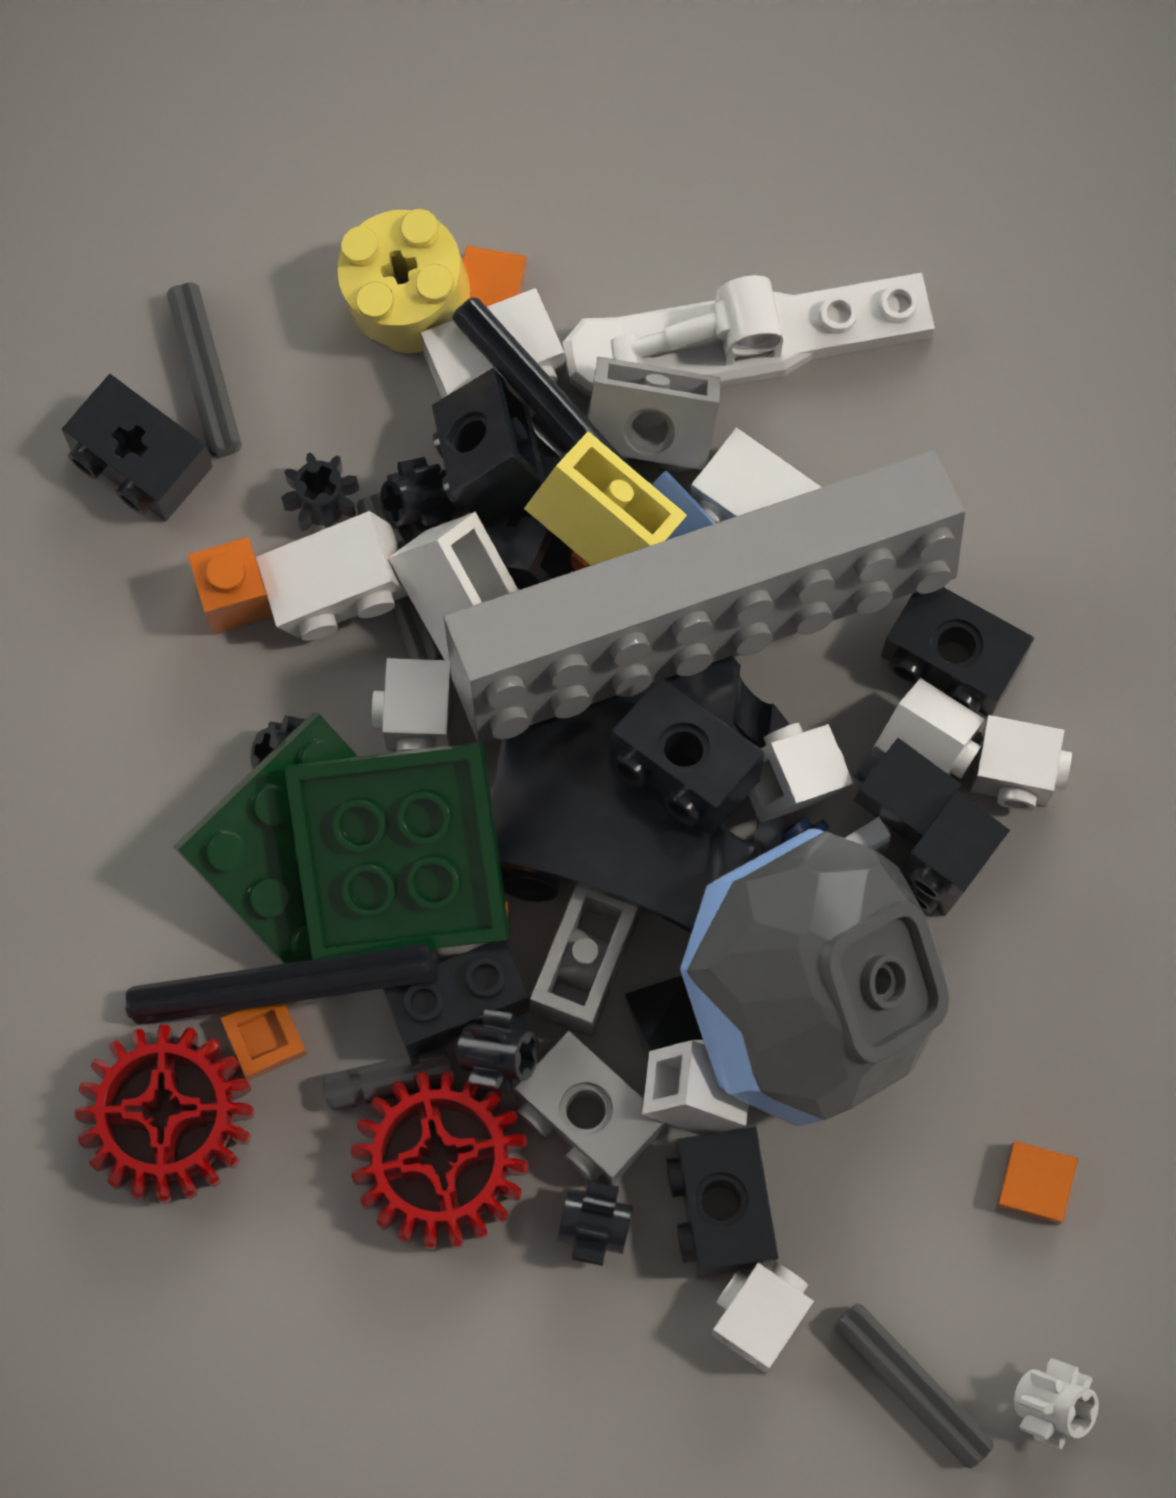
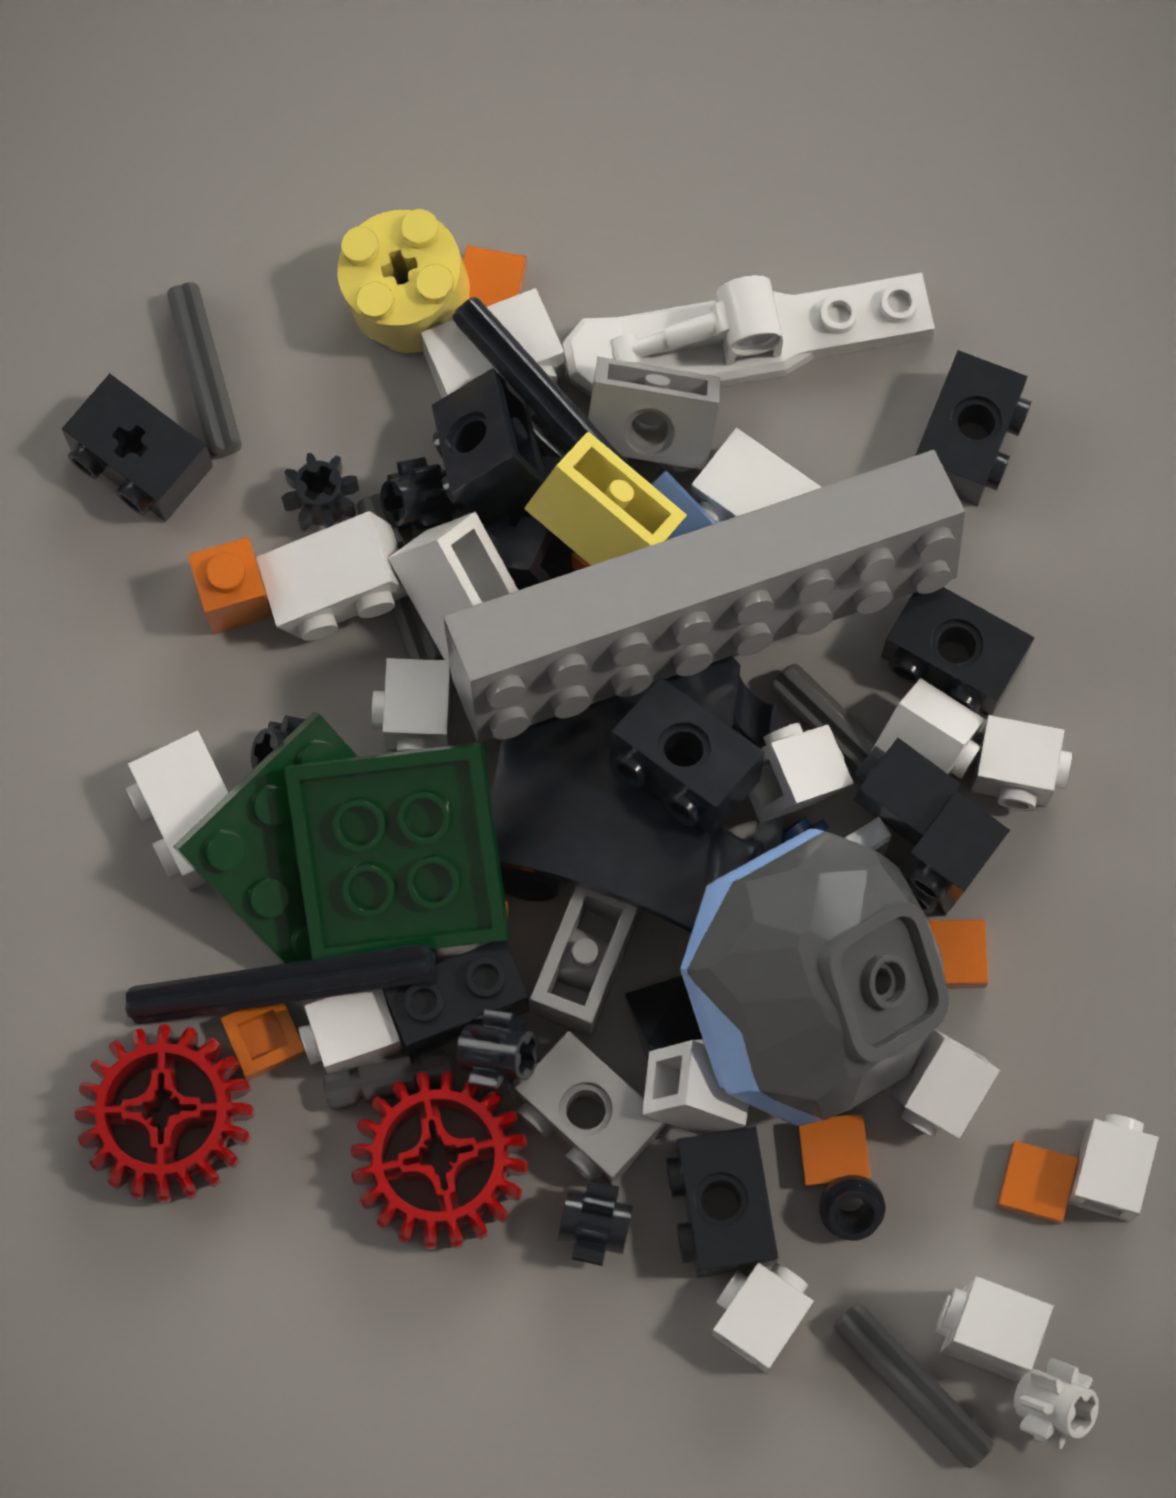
(178, 790): none -> white brick
(349, 1031): none -> white brick
(819, 708): none -> dark grey axle
(833, 1150): none -> orange tile
(852, 1224): none -> black plate
(944, 1086): none -> white brick
(962, 951): none -> orange tile
(983, 395): none -> black brick
(993, 1328): none -> white piece
(1113, 1167): none -> white brick

